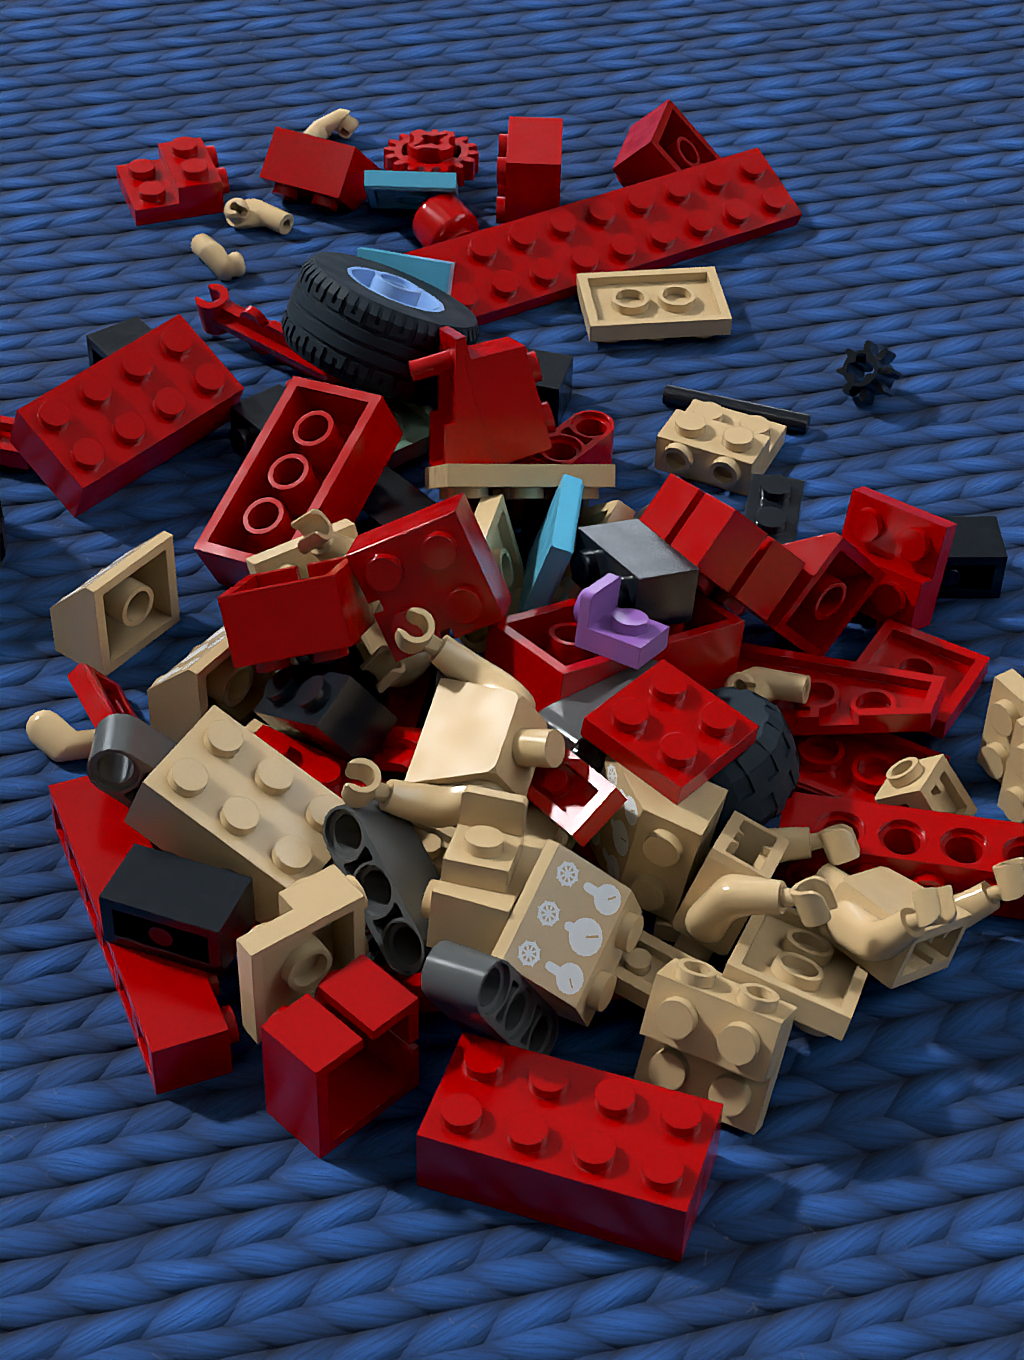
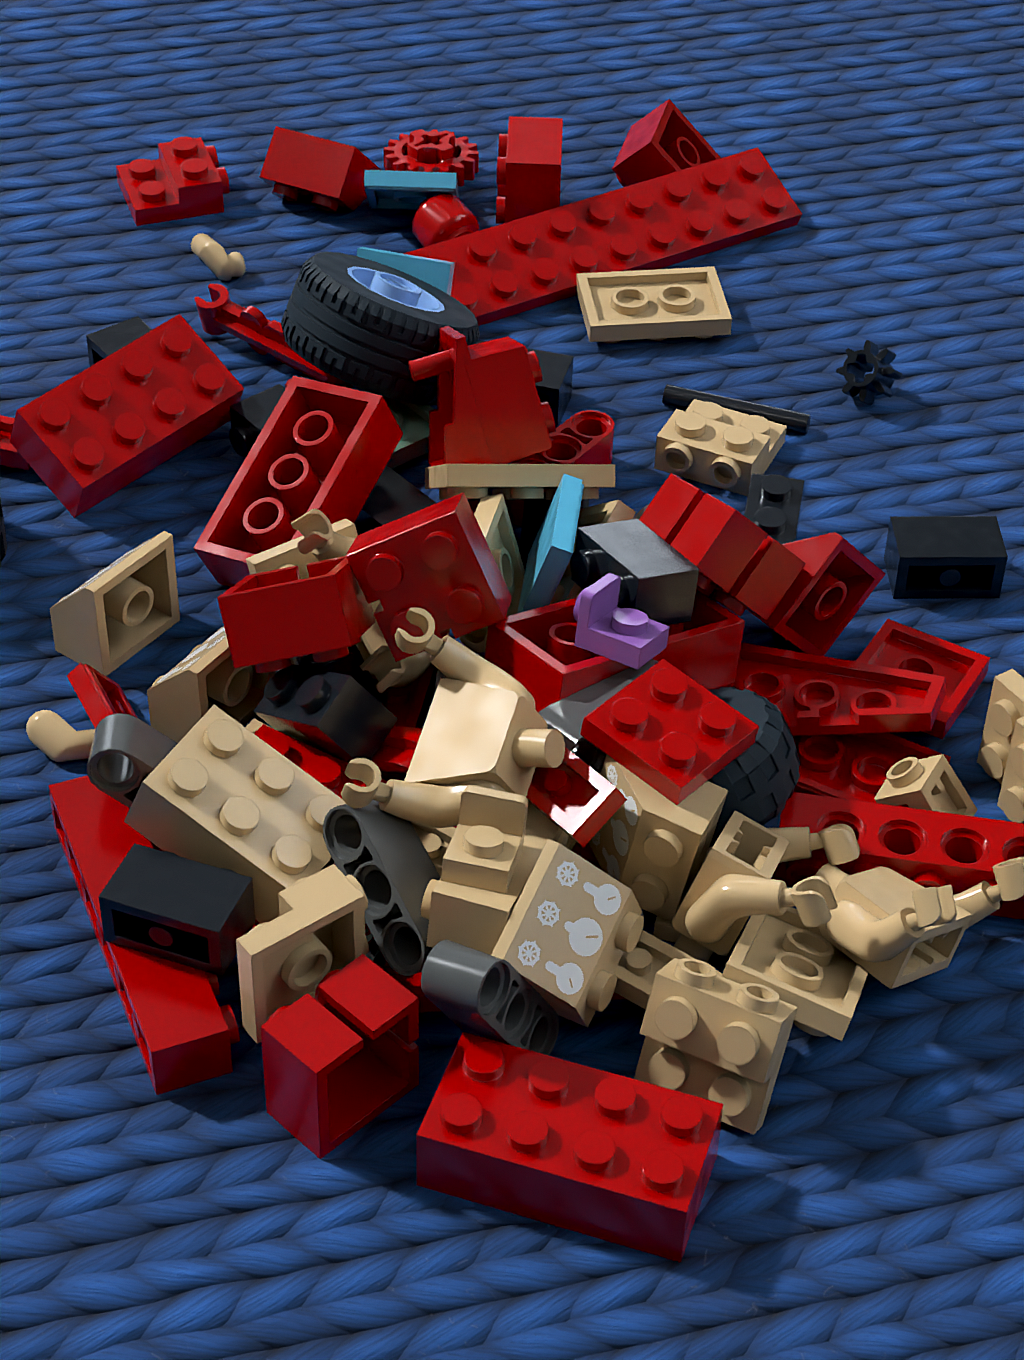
(257, 214): tan arm -> none
(338, 120): tan arm -> none
(772, 684): tan arm -> none
(907, 547): red plate -> none

